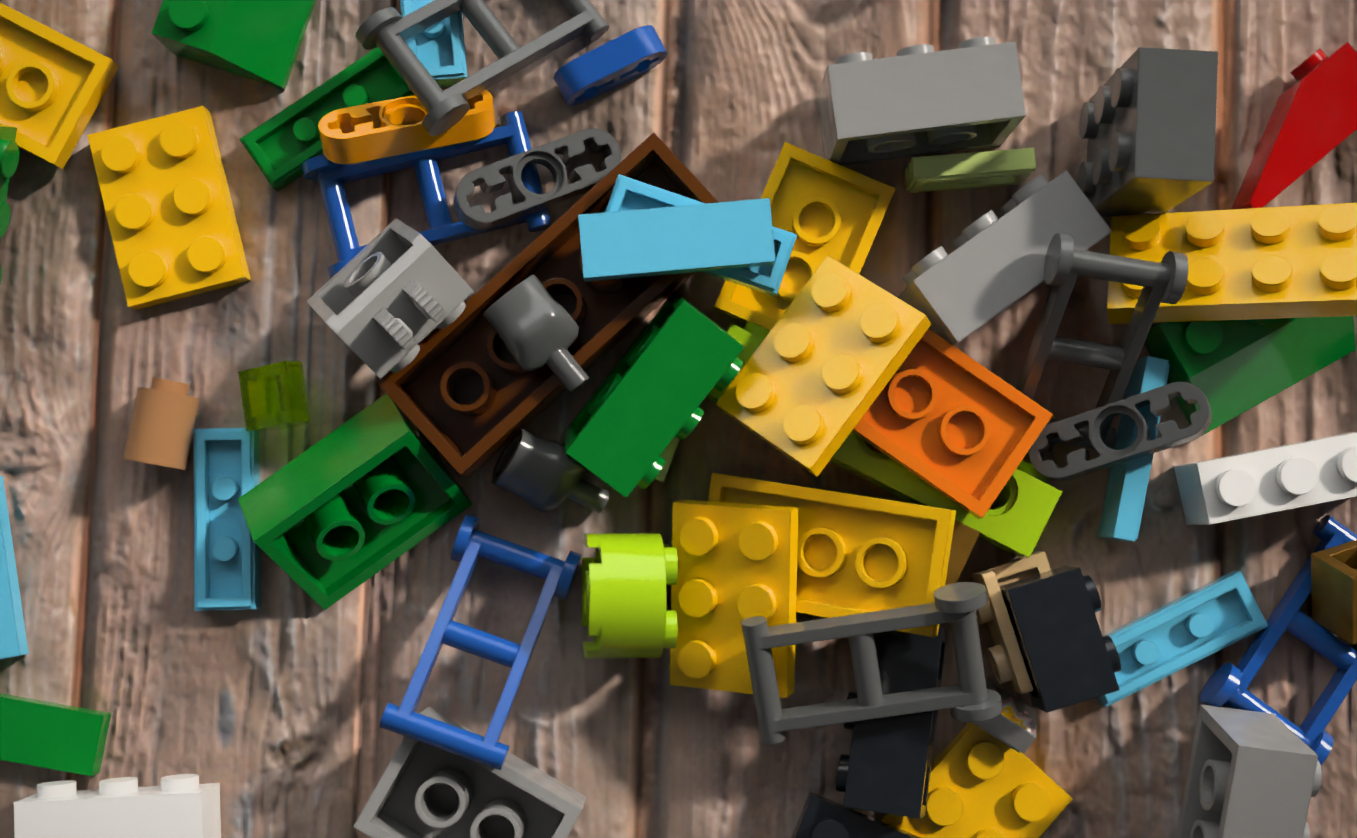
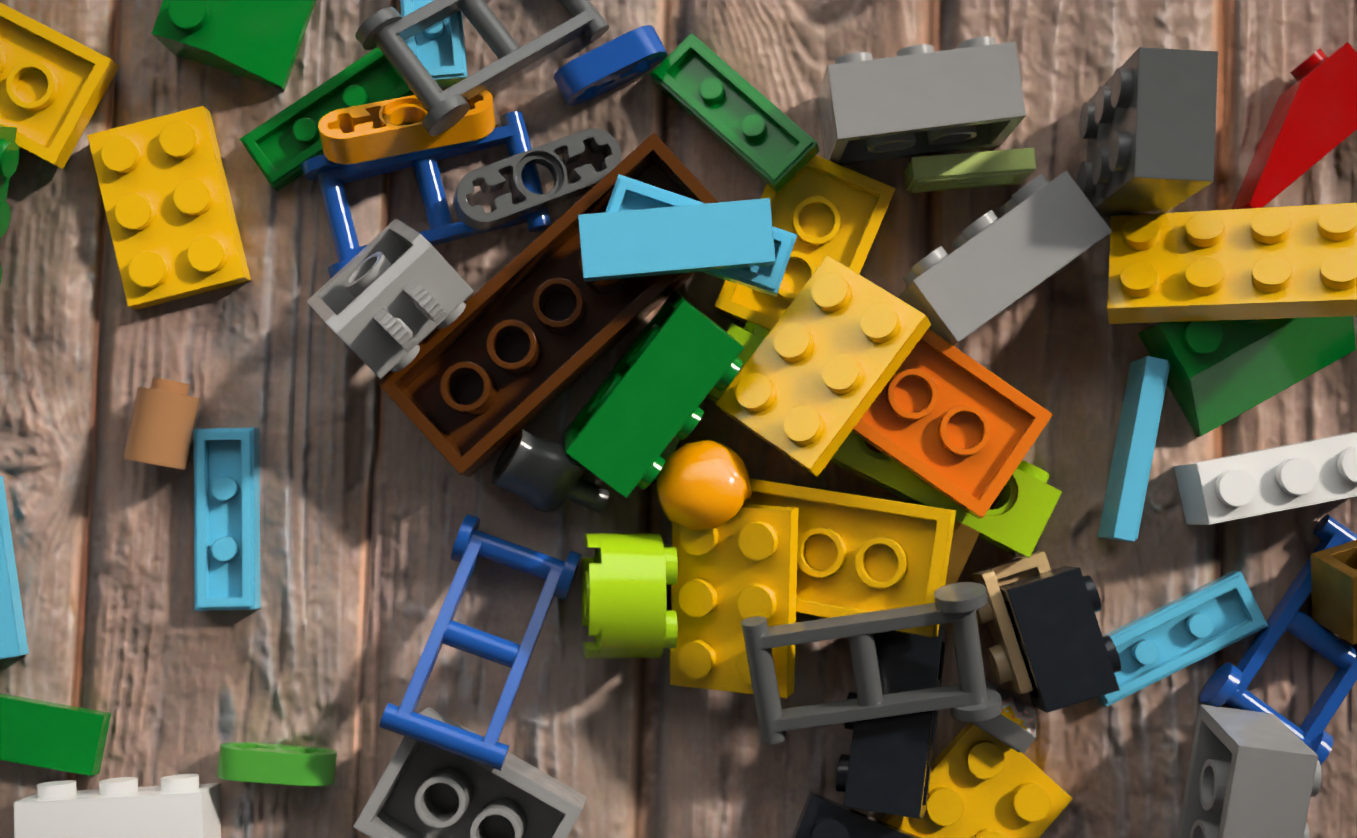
(274, 396): clear neon green brick -> none
(276, 764): none -> bright green beam
(353, 502): green slope -> none
(537, 331): dark grey piece -> none
(703, 485): none -> light orange hair
(734, 112): none -> green tile
(1160, 403): dark grey beam -> none
(1161, 284): dark grey piece -> none

